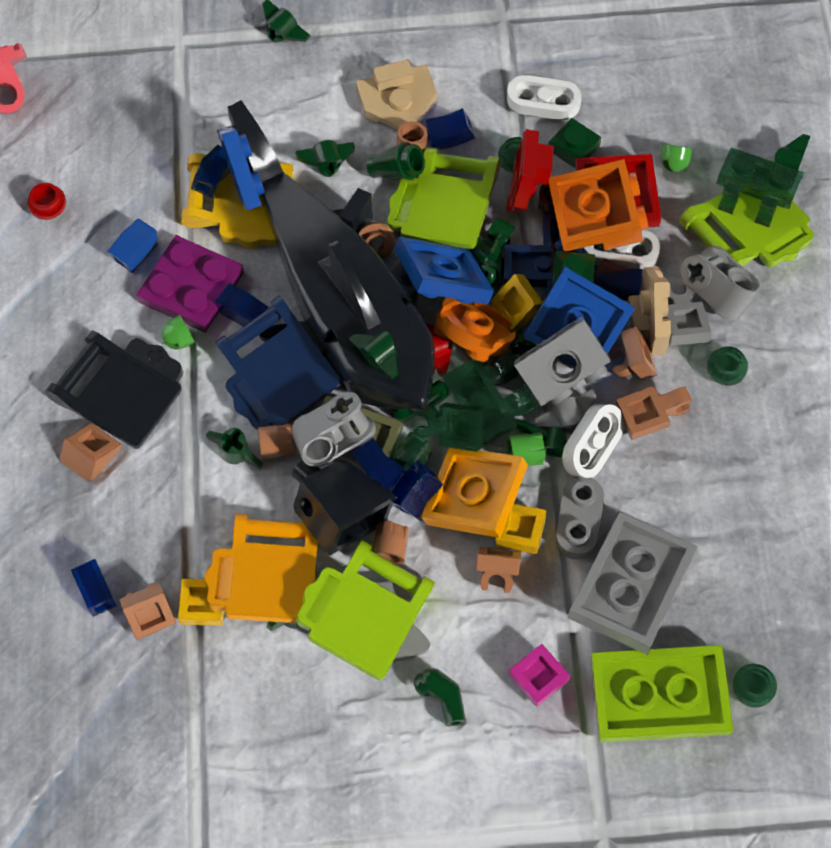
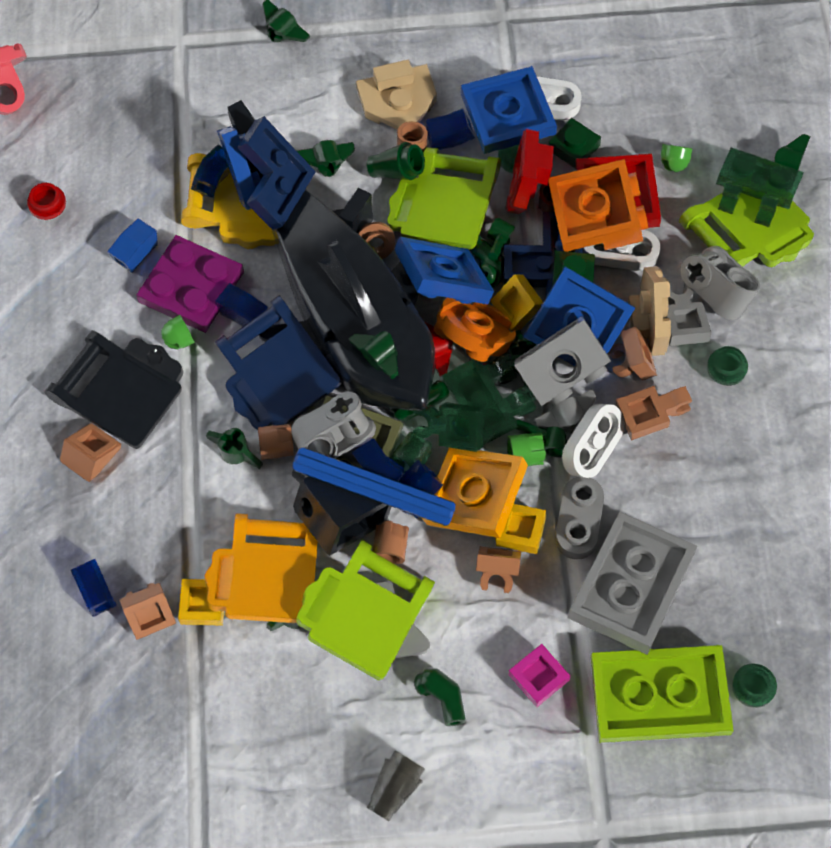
(283, 170): none -> dark blue plate
(374, 486): none -> blue axle
(394, 785): none -> clear smoke cone
(506, 107): none -> blue plate
(618, 279): piece -> none

